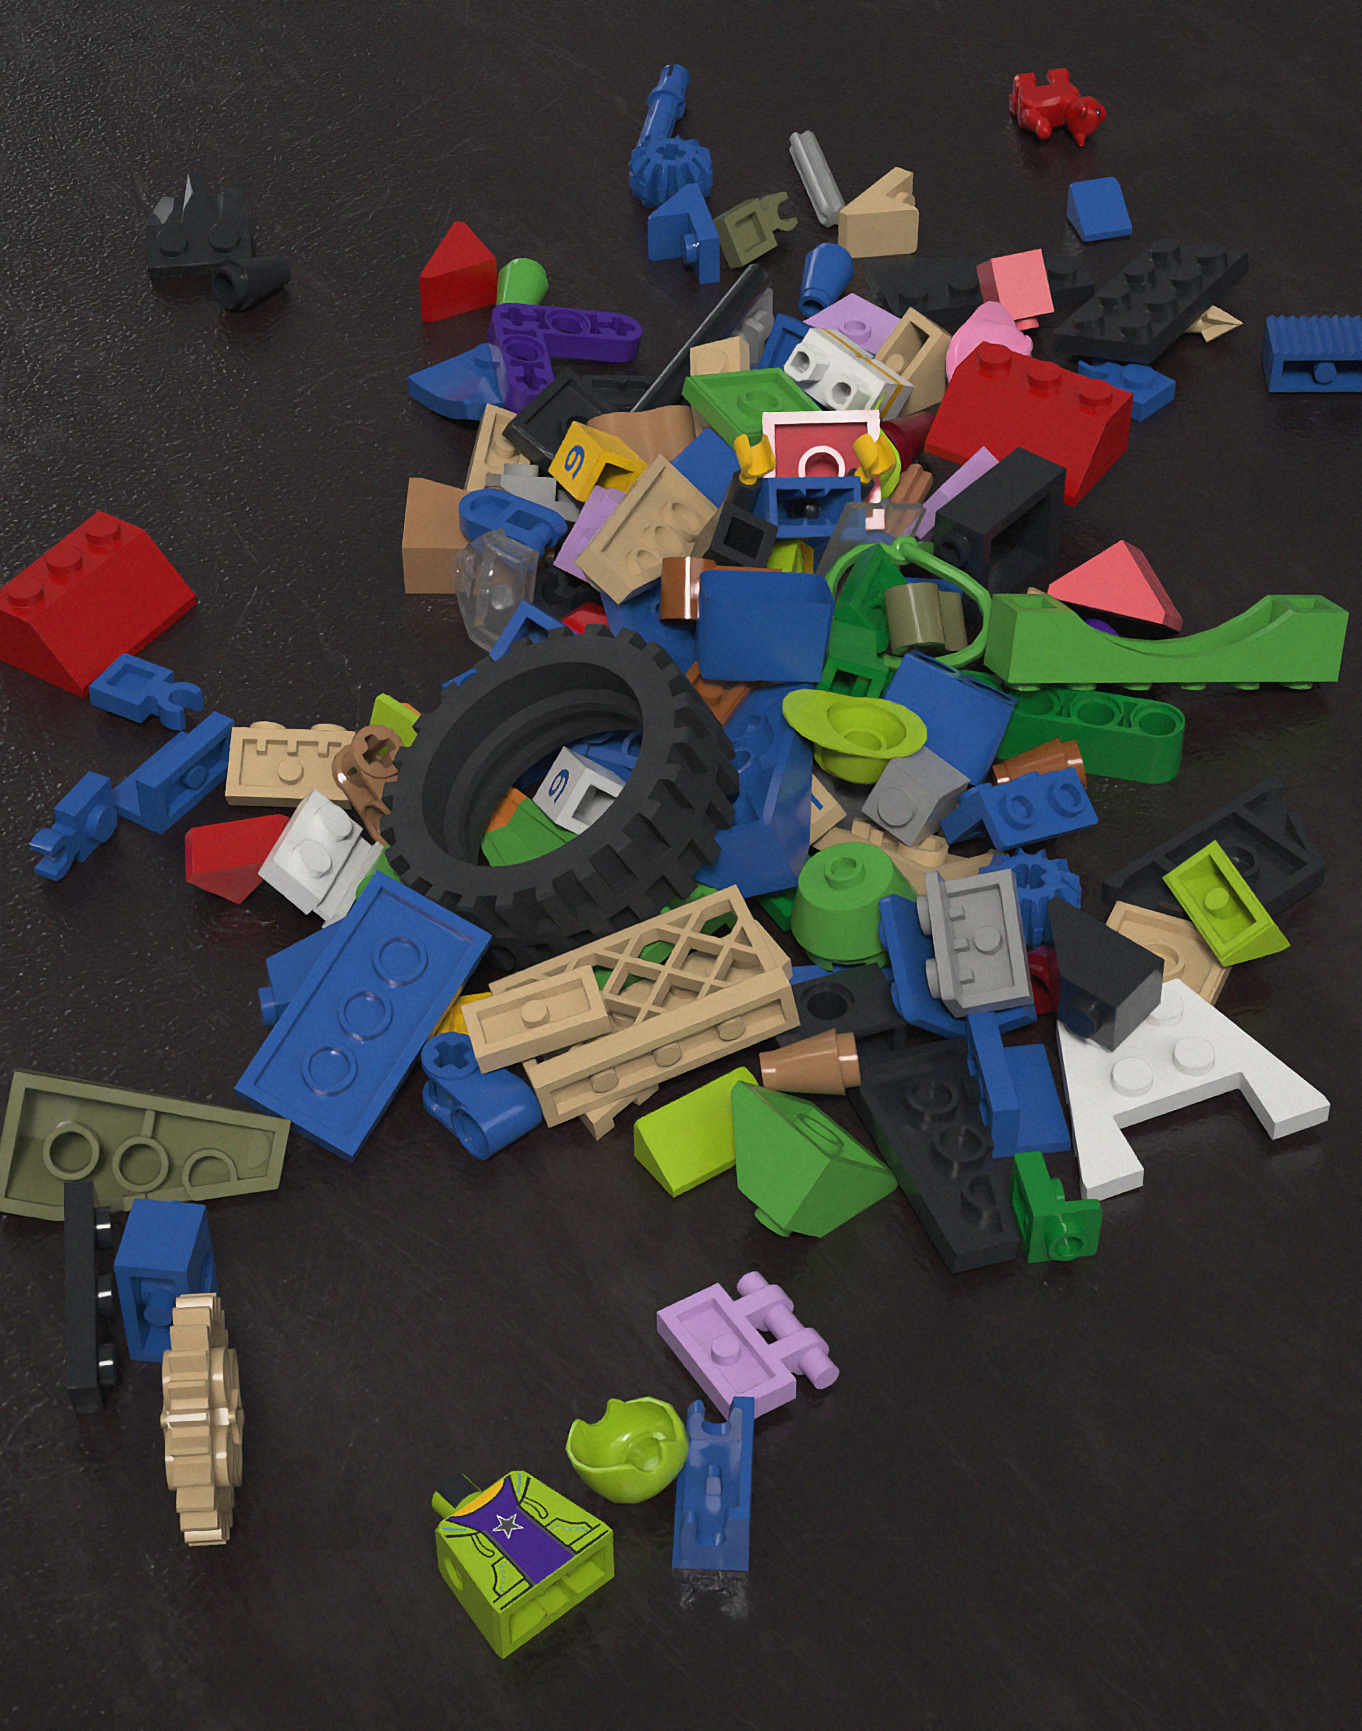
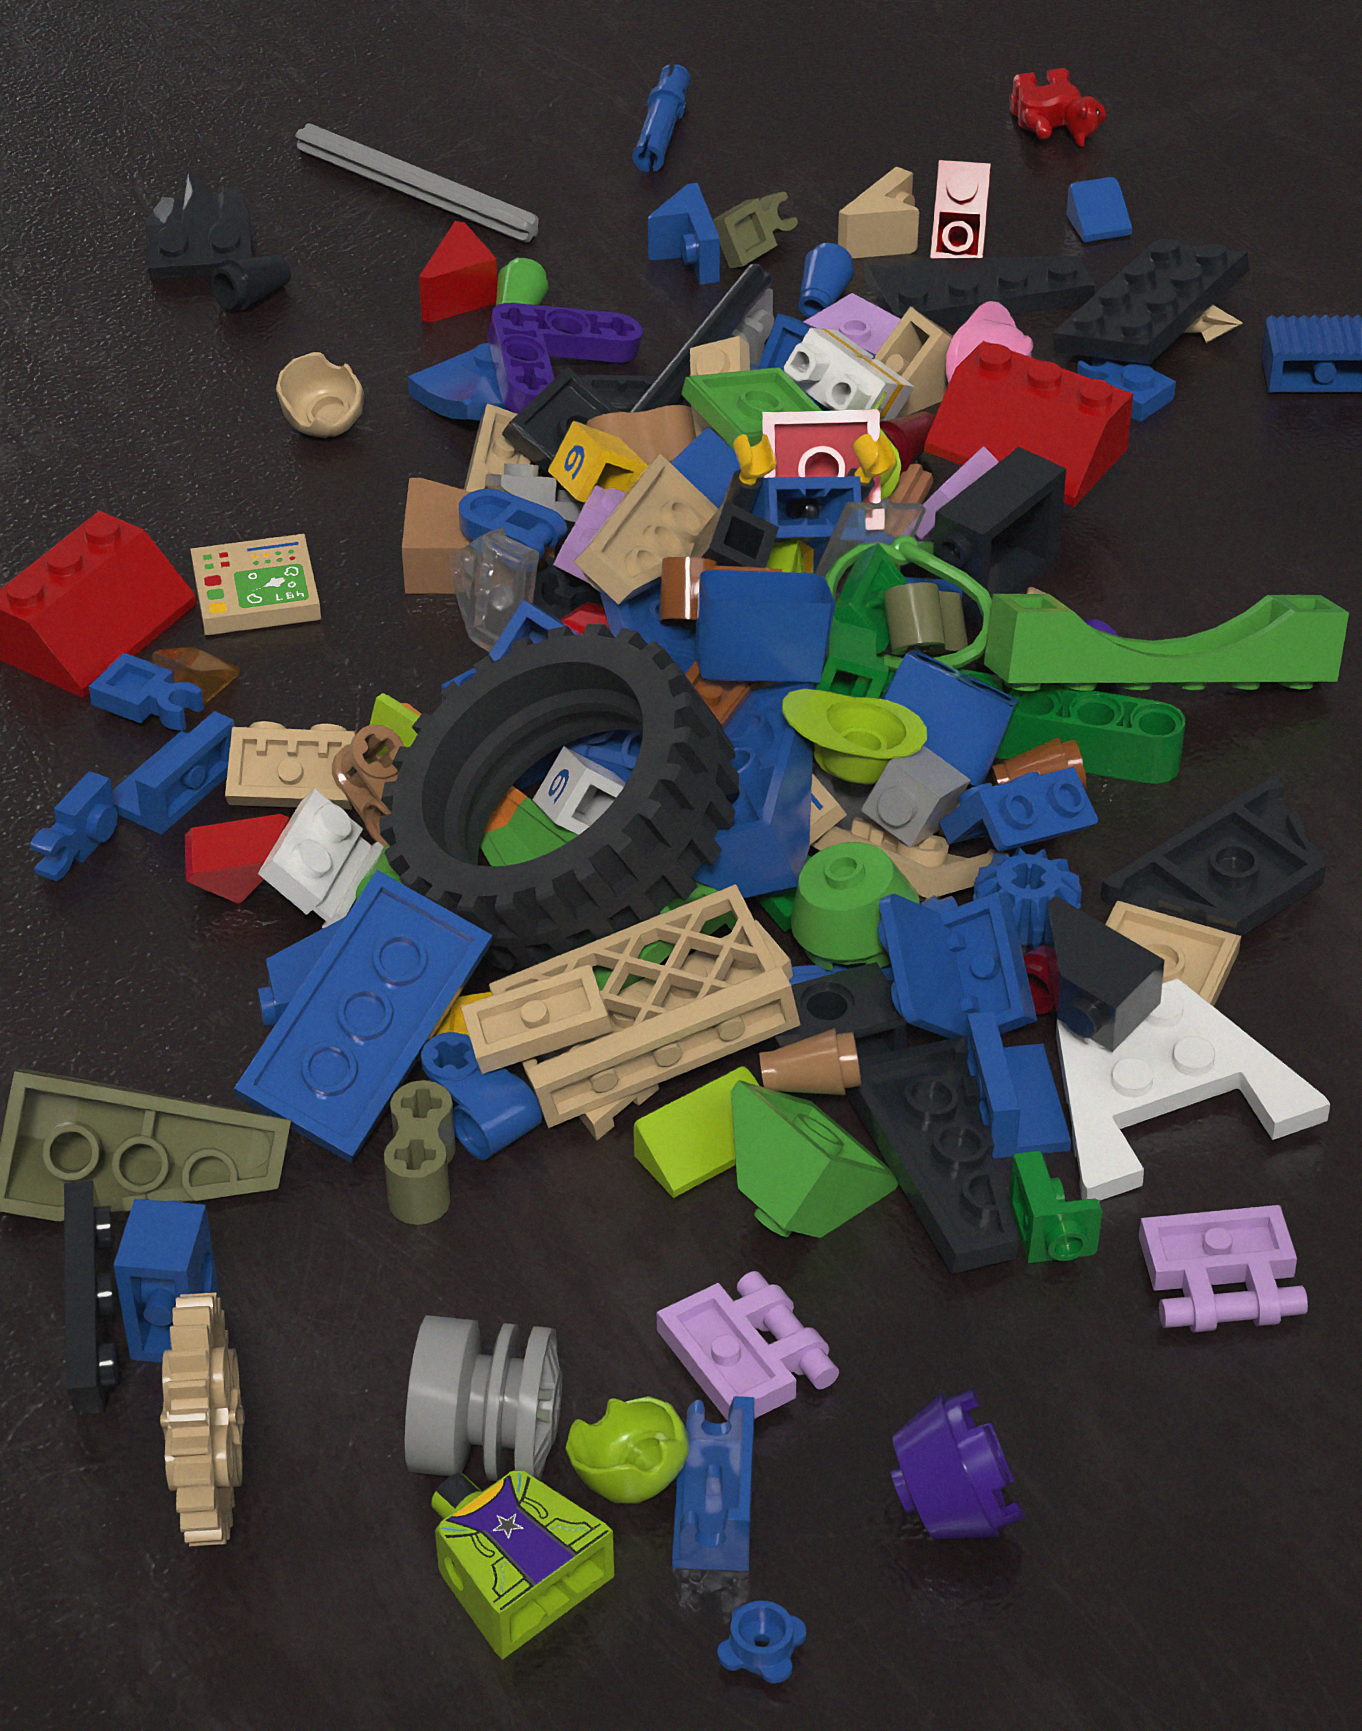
(198, 668): none -> clear orange slope
(255, 584): none -> tan tile
(319, 396): none -> tan hair
(418, 183): none -> light grey axle
(420, 1152): none -> olive axle
(481, 1399): none -> light grey wheel
(666, 167): blue gear -> none
(766, 1623): none -> blue plate
(817, 177): light grey axle -> none
(953, 1471): none -> dark purple cone
(961, 209): none -> slope
(976, 942): light grey bracket -> none
(1018, 285): coral brick -> none
(1119, 585): coral slope -> none
(1222, 1249): none -> lavender plate
(1224, 907): lime slope -> none

